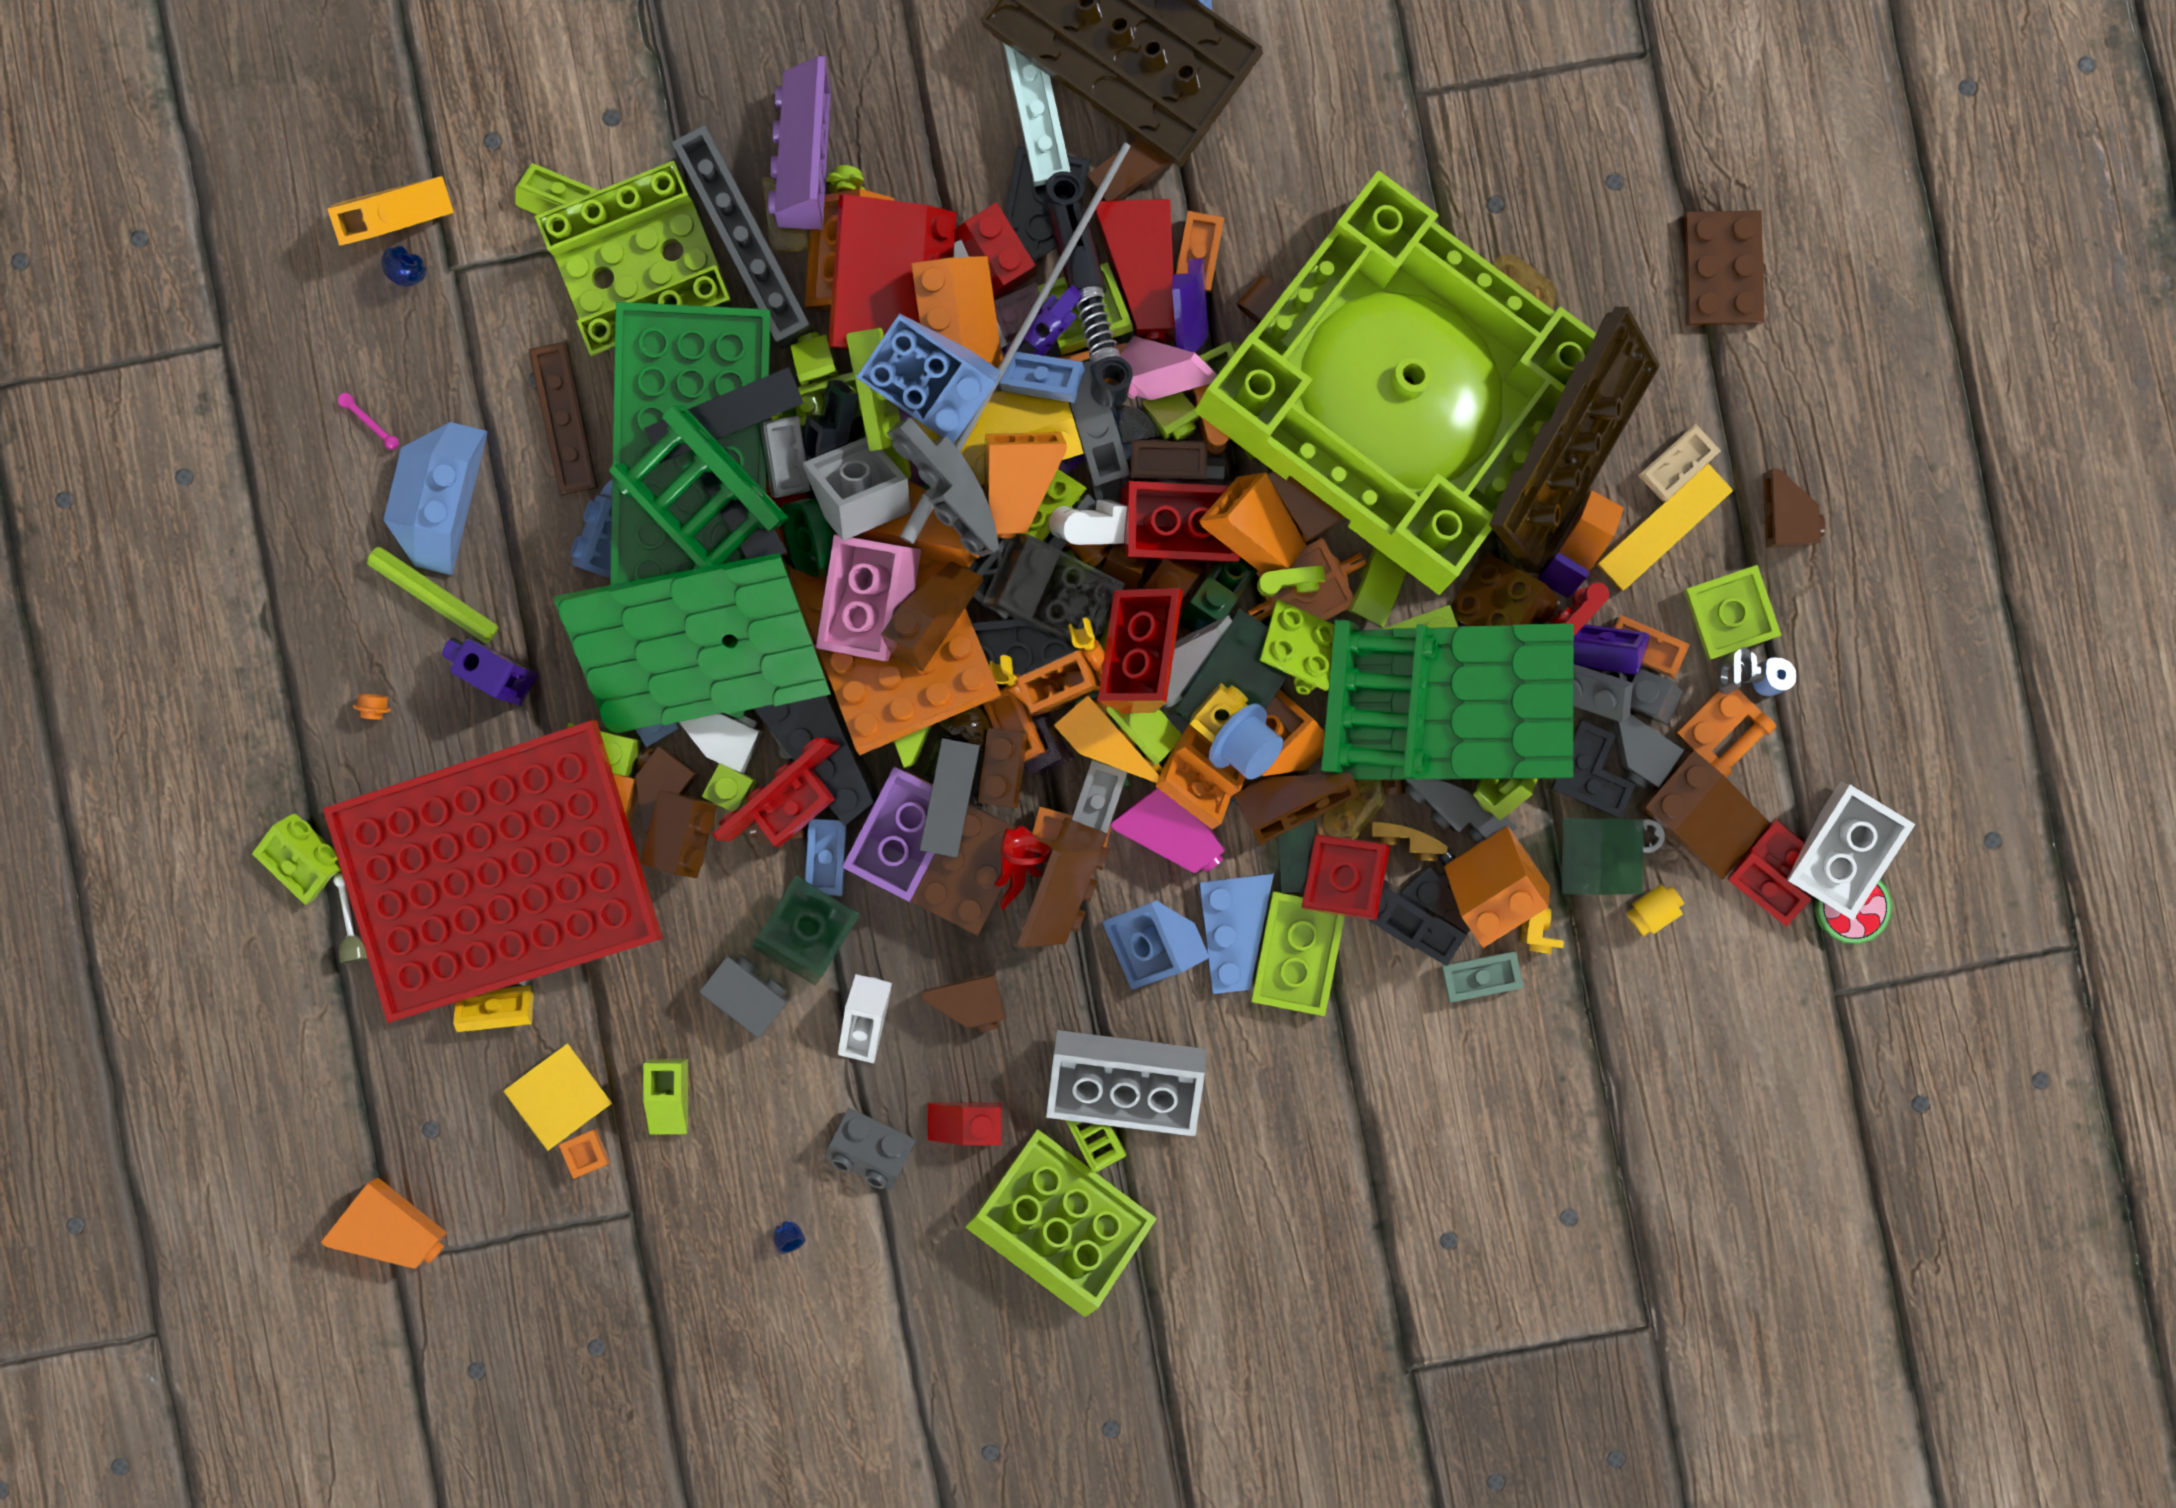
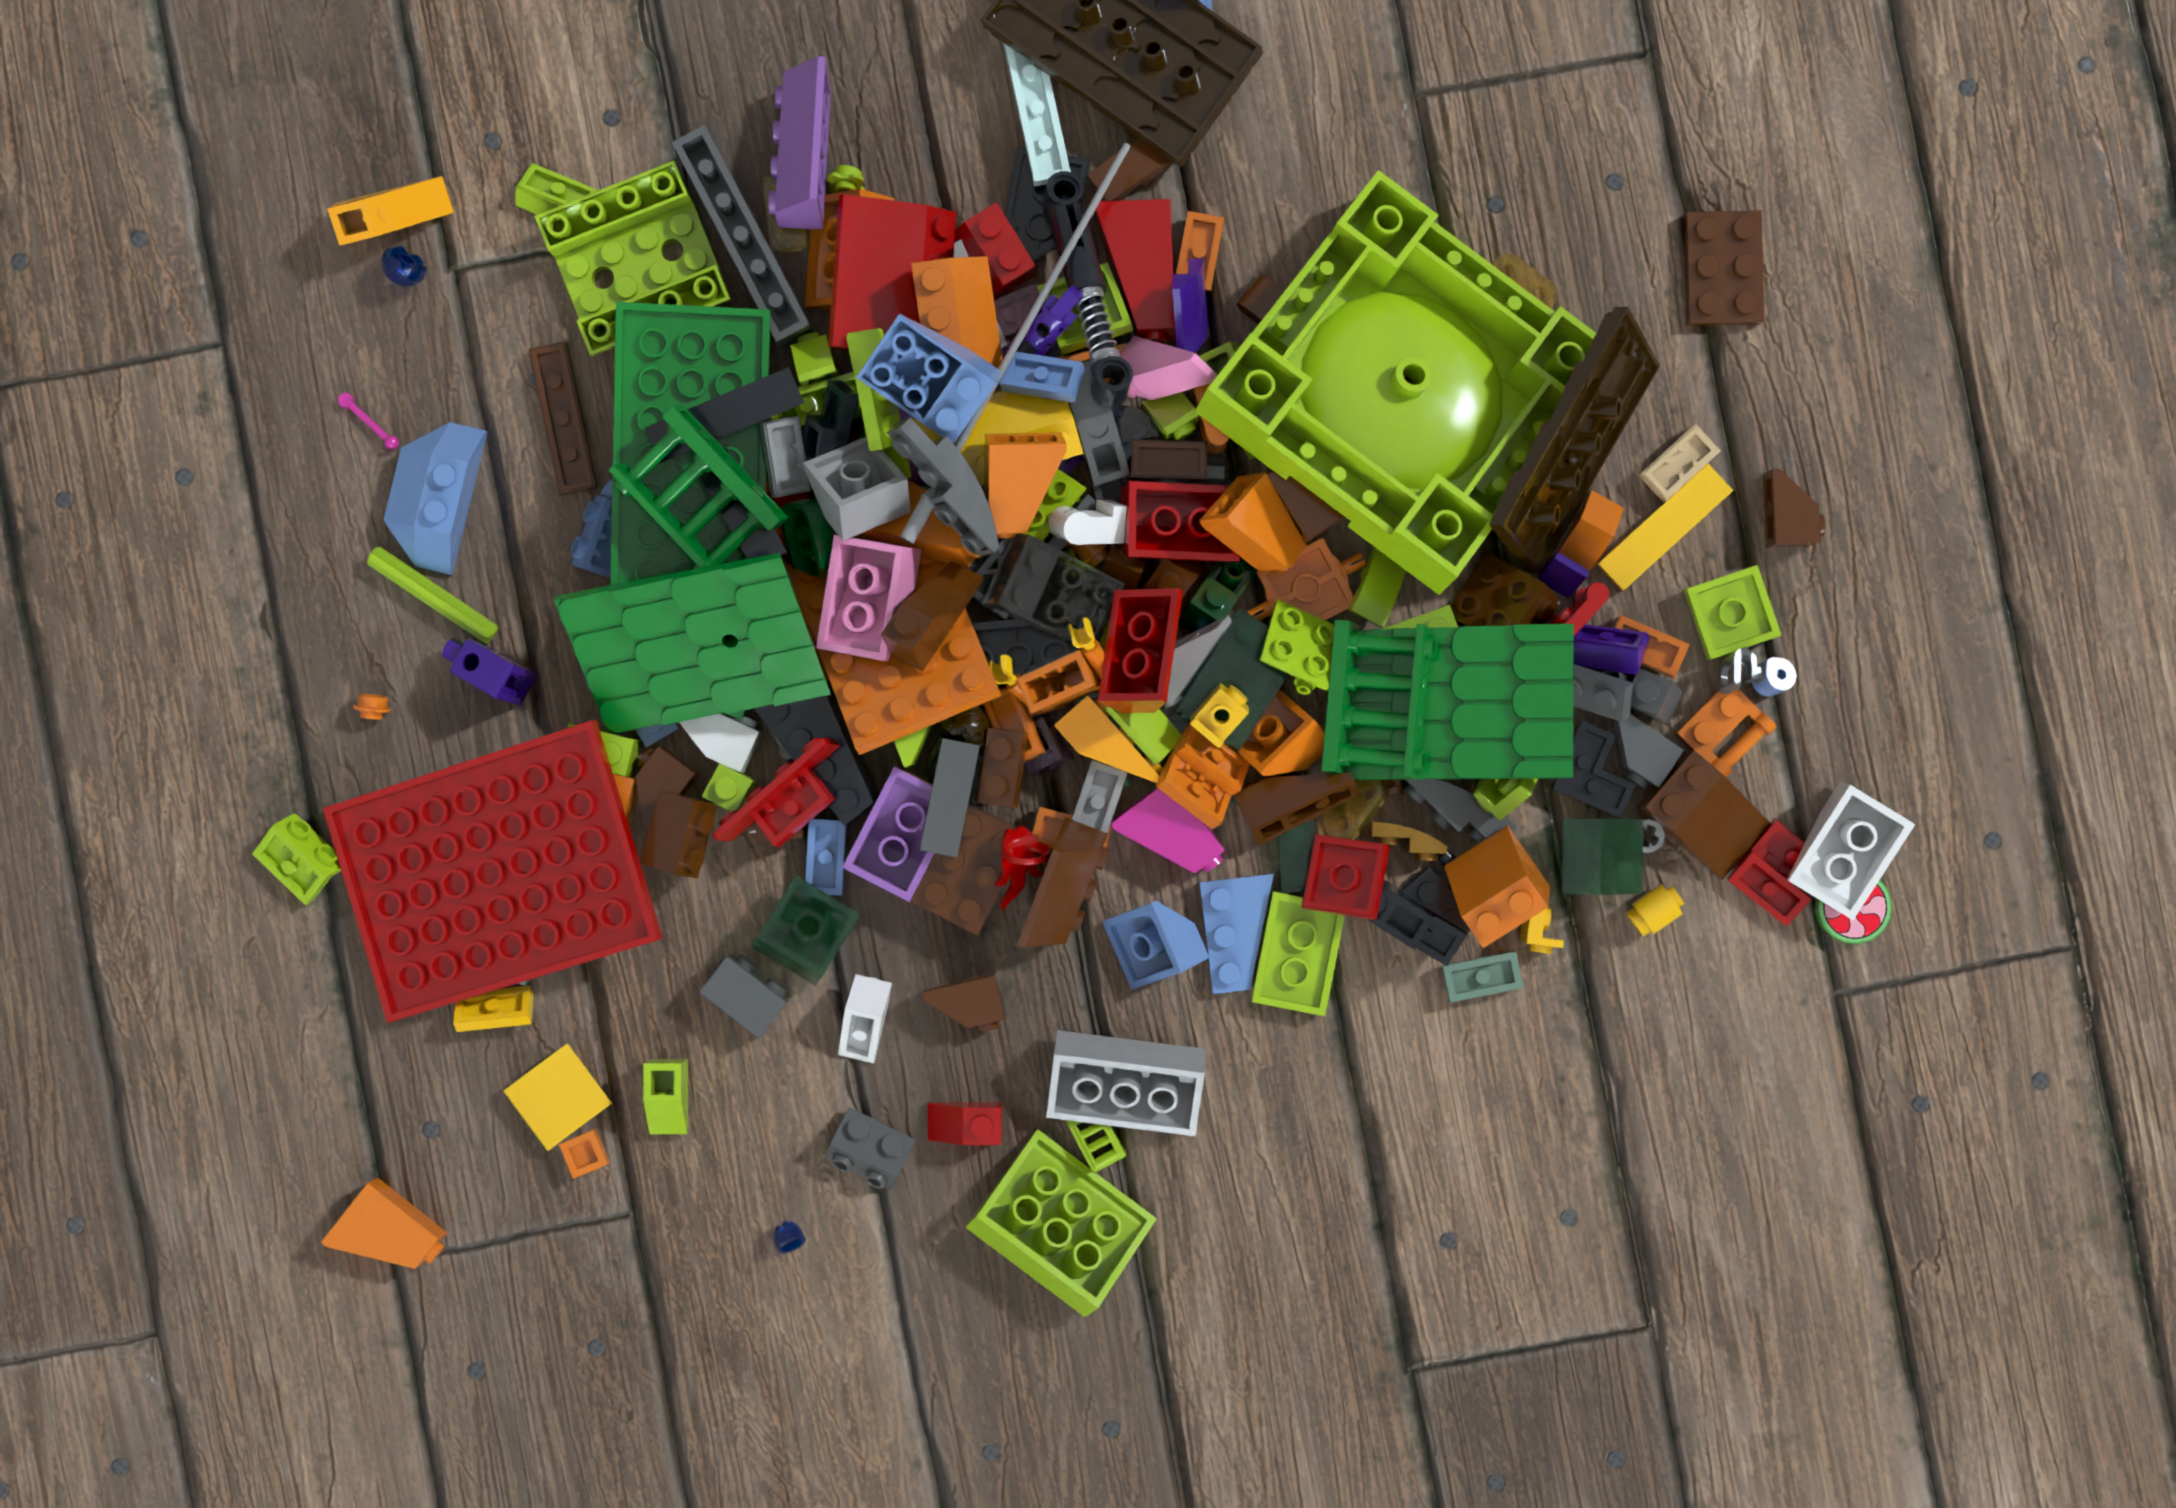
(351, 947): hinge -> none
(1246, 743): medium blue piece -> none
(1303, 578): lime plate -> none

